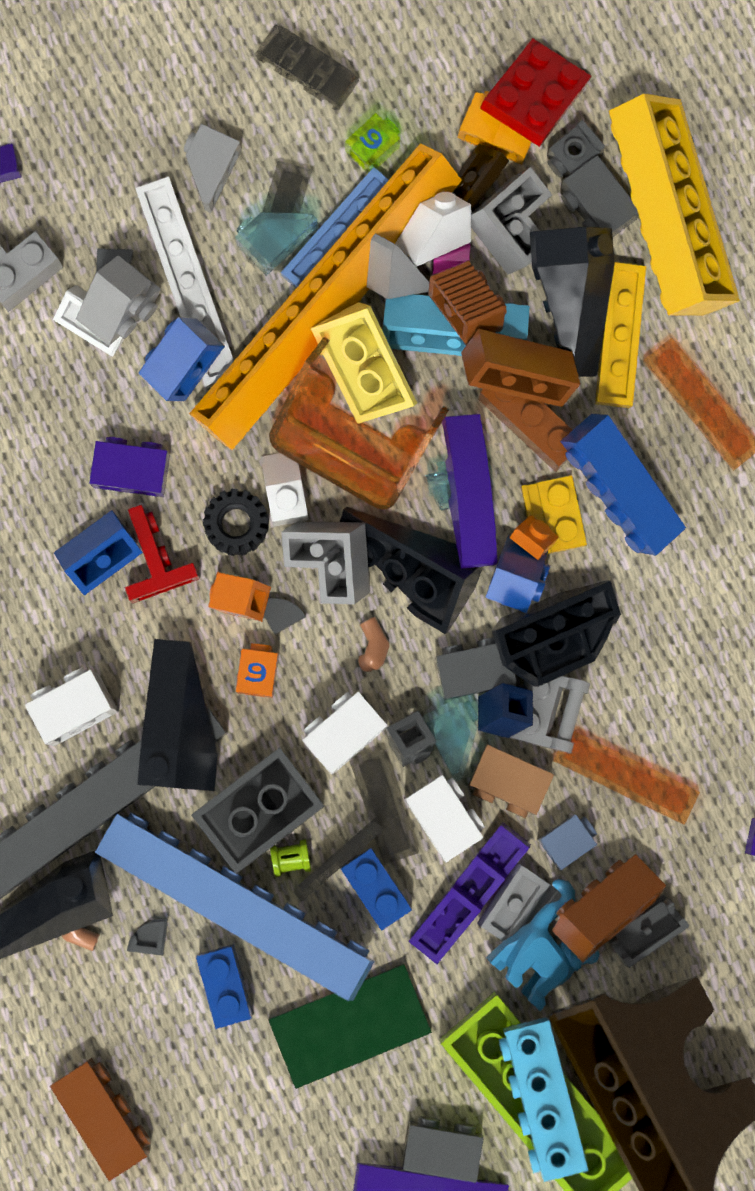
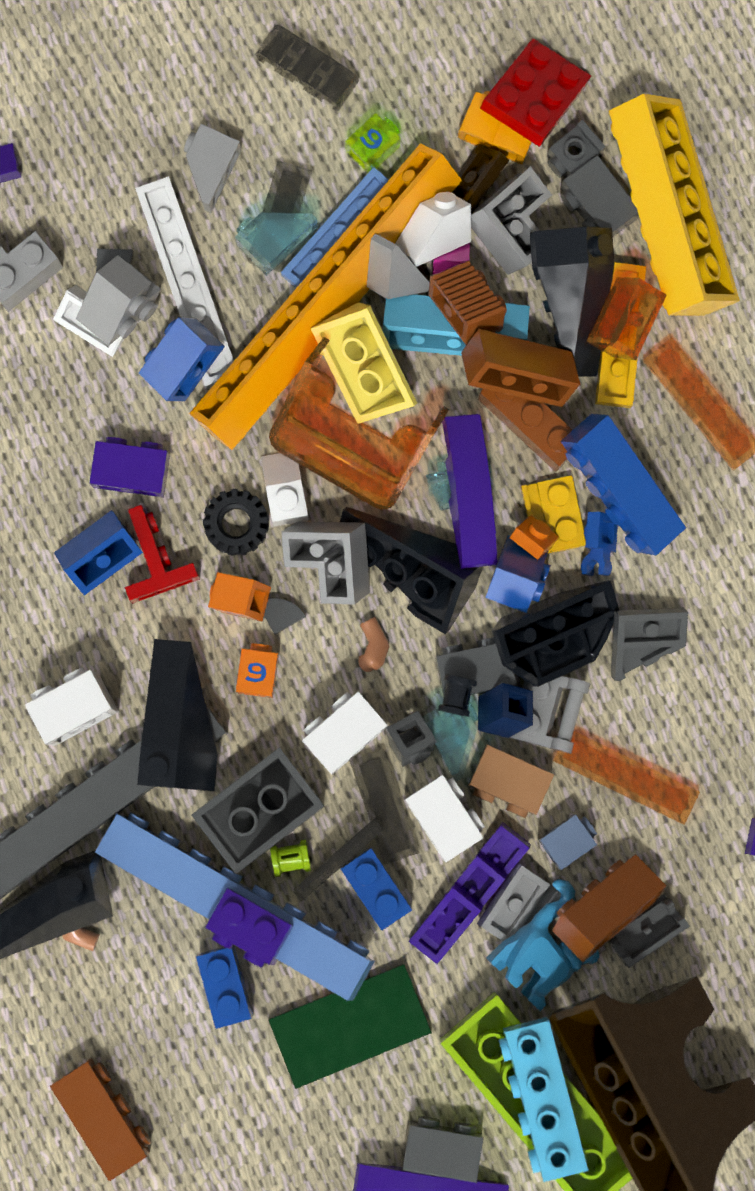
(150, 938): dark grey tile -> none
(249, 928): none -> dark purple bracket
(457, 695): none -> black bush
(602, 540): none -> blue plate
(626, 318): none -> clear orange brick
(646, 636): none -> dark grey wing

